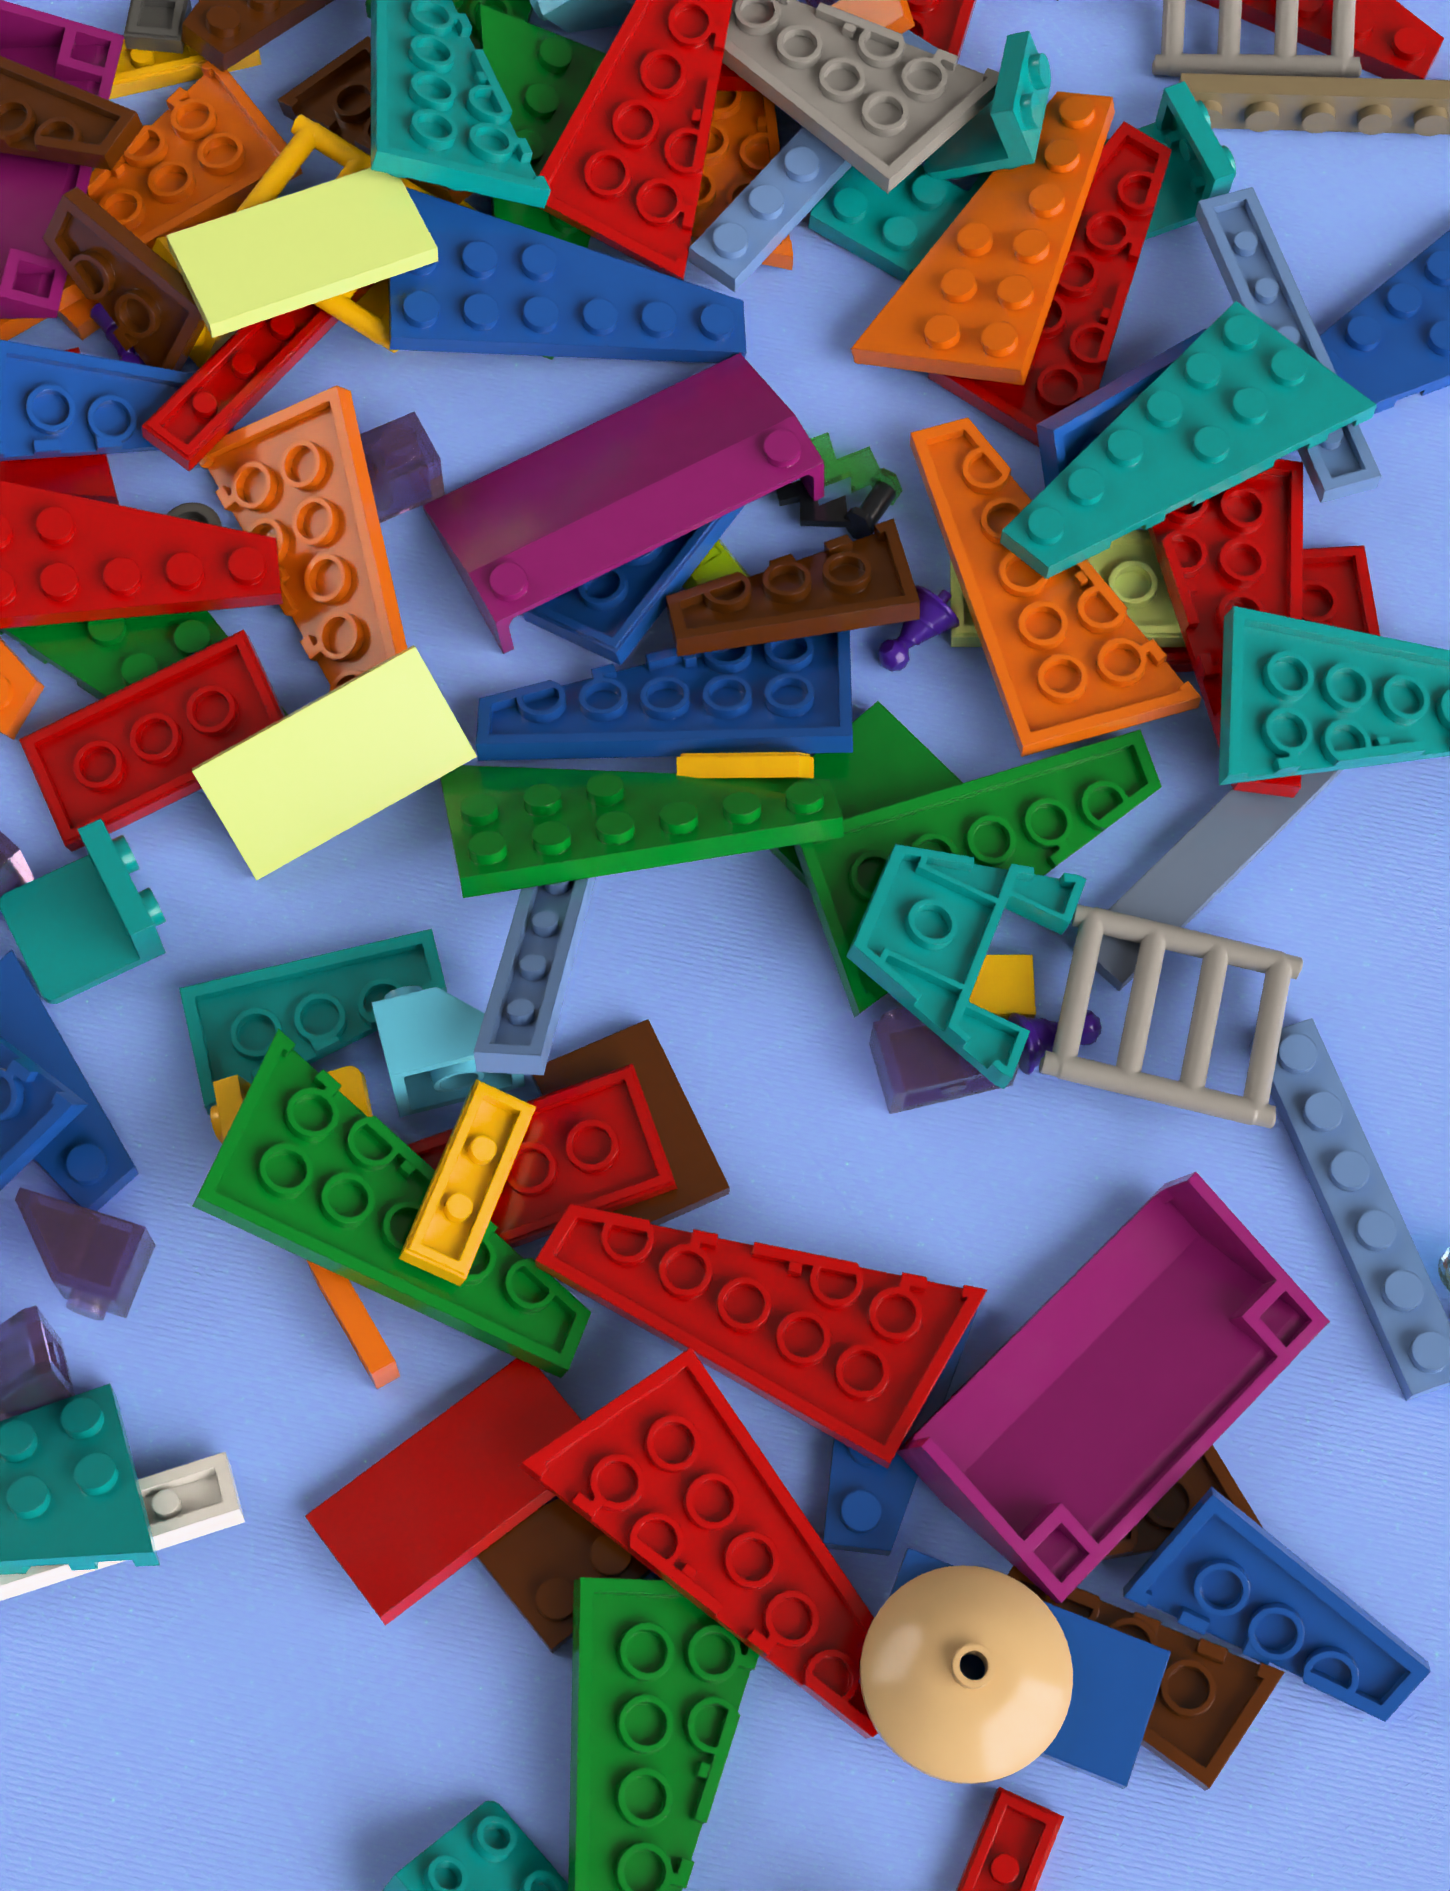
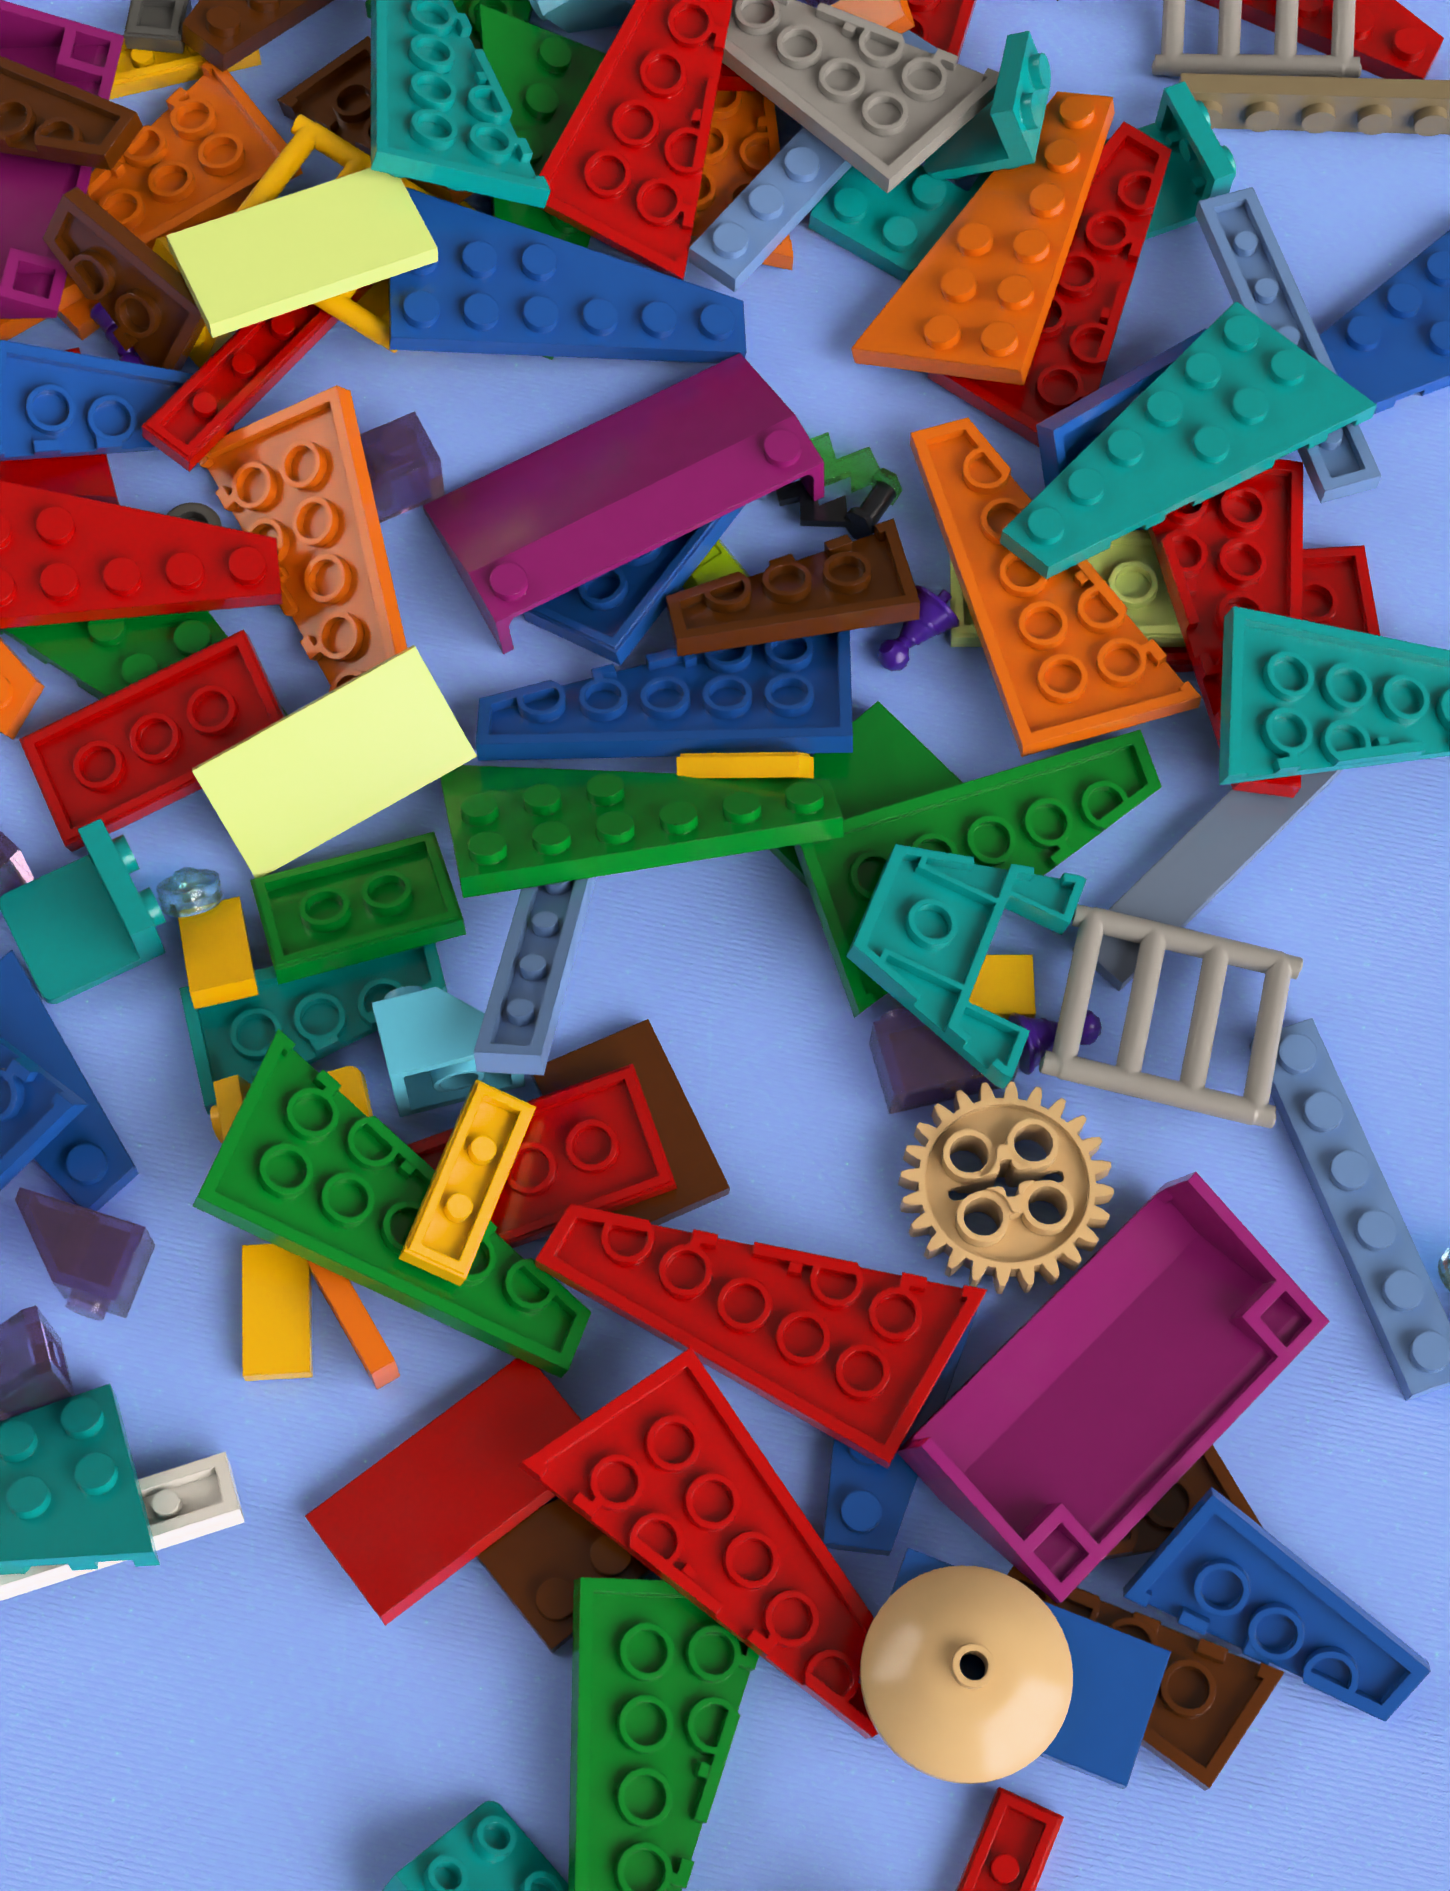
(189, 892): none -> clear light blue tile
(218, 955): none -> yellow tile
(275, 1314): none -> yellow tile
(357, 907): none -> green tile
(1021, 1242): none -> tan gear

